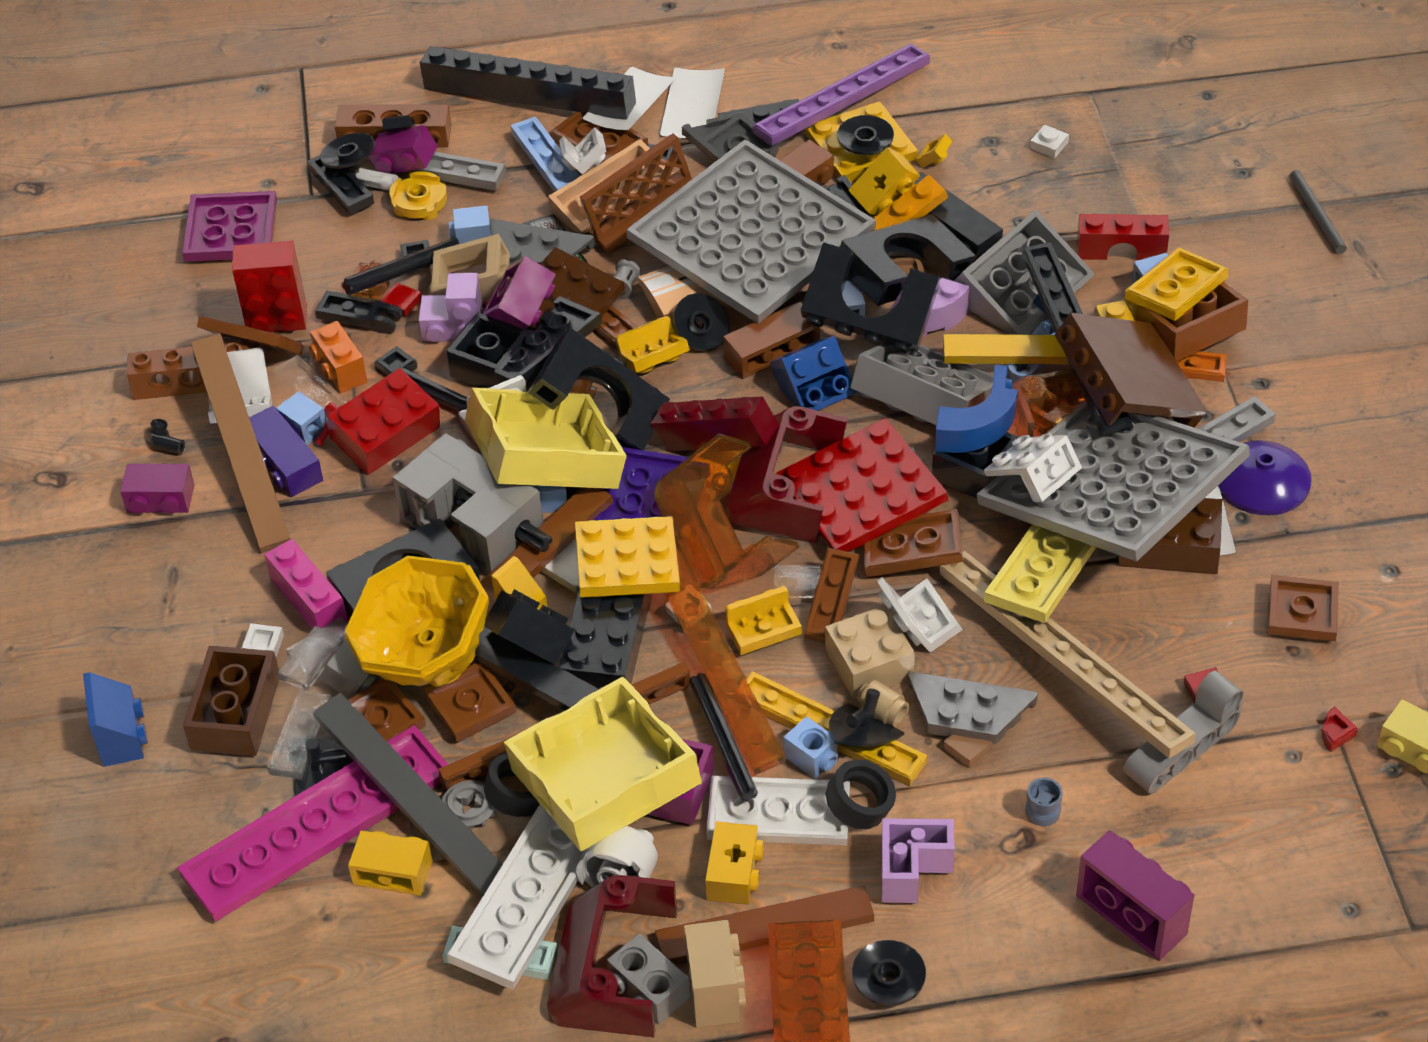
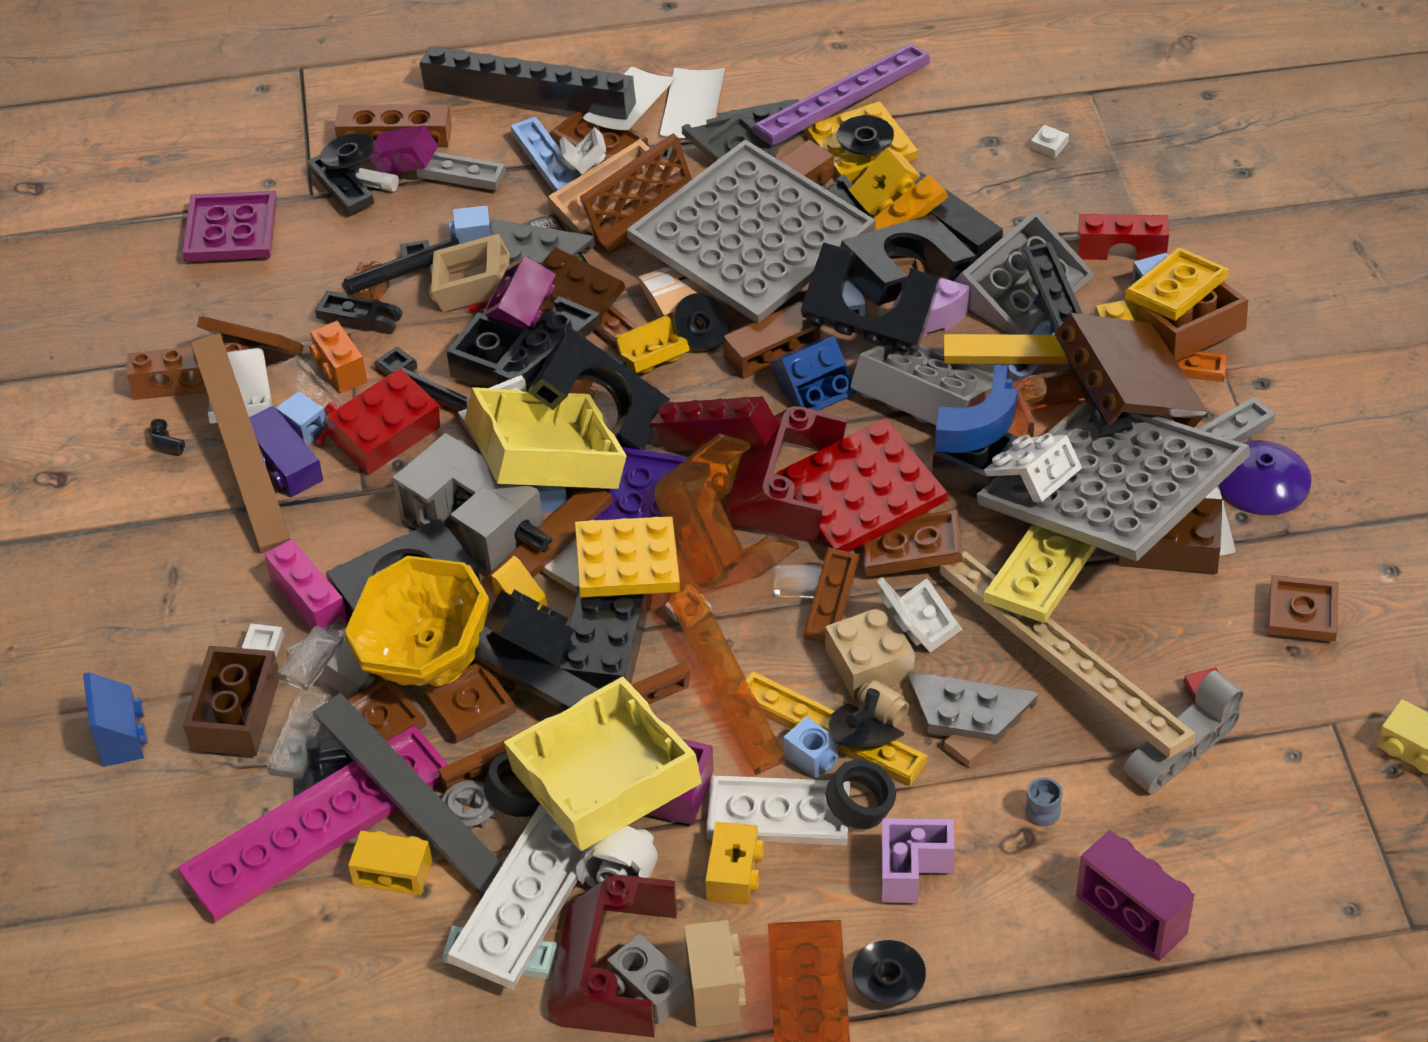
(157, 488): magenta brick -> none
(270, 286): red brick -> none
(398, 122): black tile -> none
(403, 297): red tile -> none
(407, 202): yellow plate -> none
(447, 315): lavender brick -> none
(622, 272): light grey bush -> none
(723, 737): black axle -> none
(762, 620): yellow bracket -> none
(848, 905): dark orange tile -> none
(934, 151): yellow plate -> none
(1049, 412): clear orange brick -> none
(1318, 212): dark grey bar -> none
(1337, 729): red tile -> none

